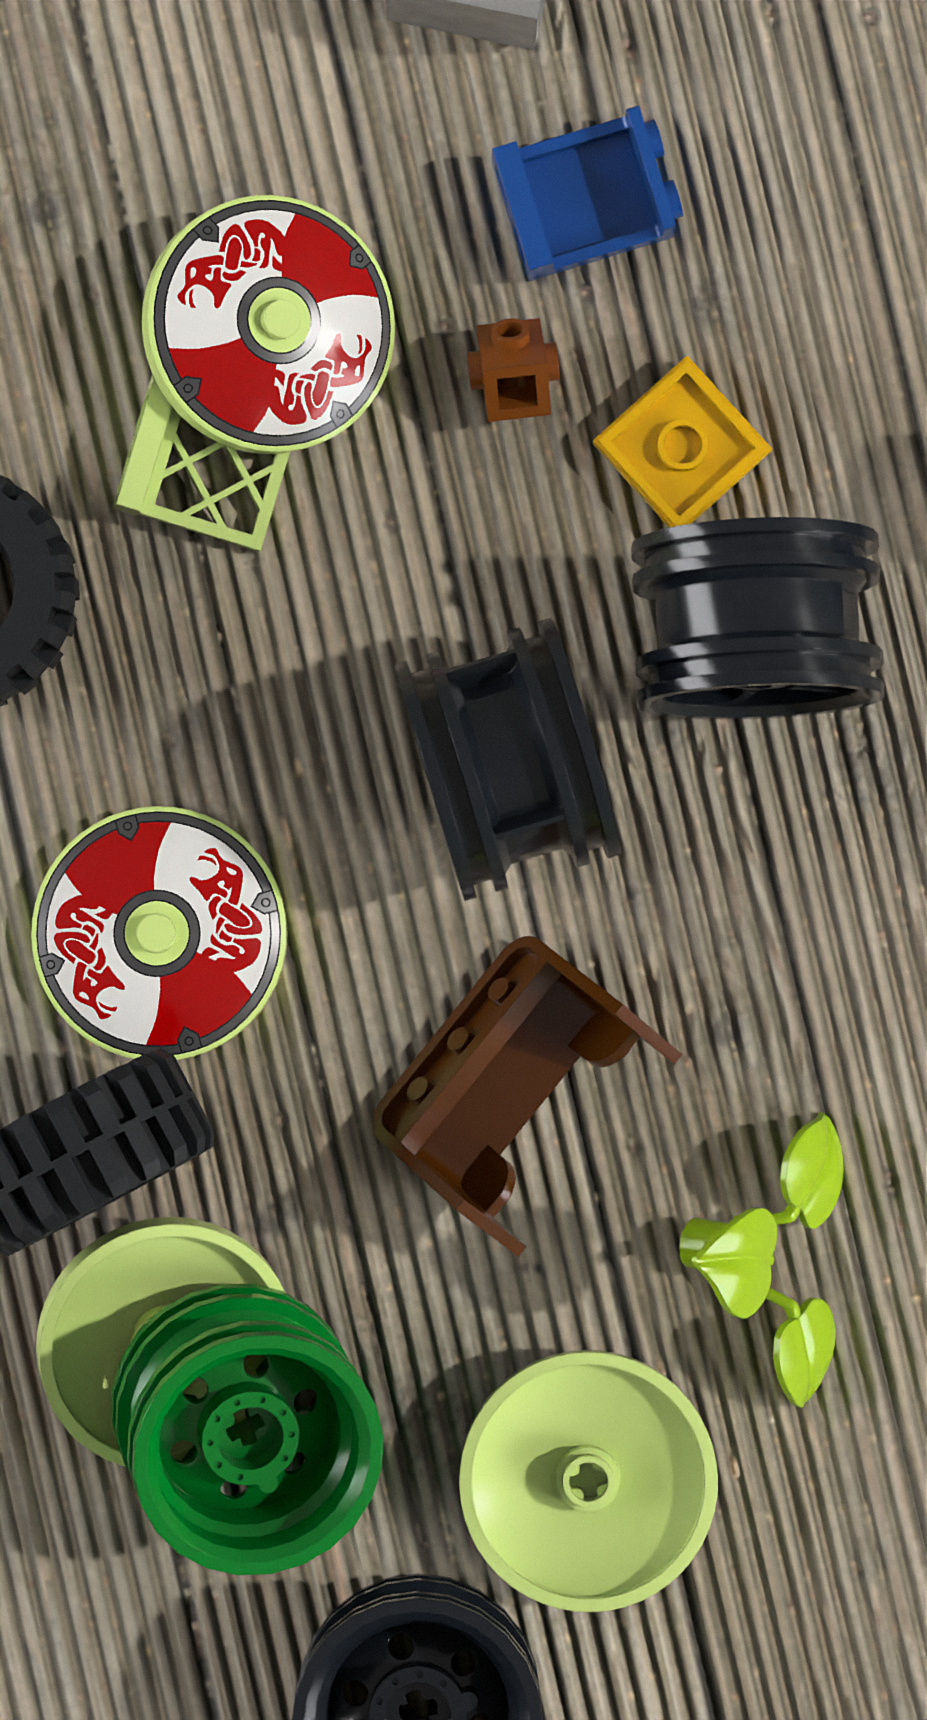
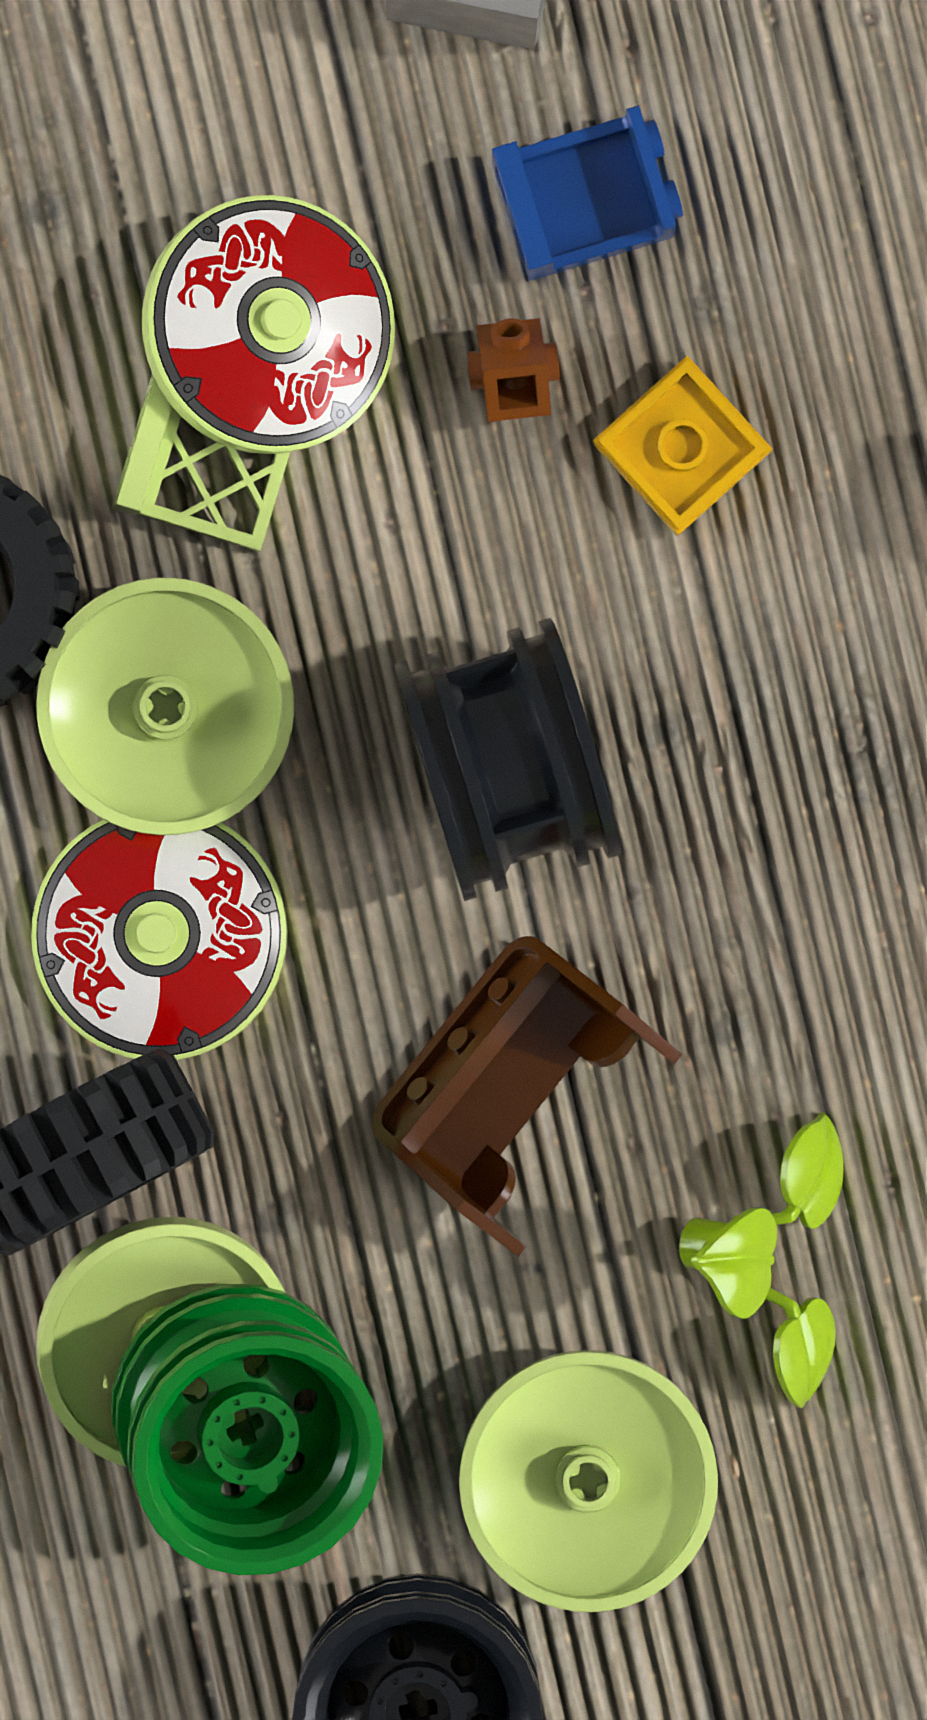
(165, 706): none -> yellowish green dish
(757, 618): black wheel -> none

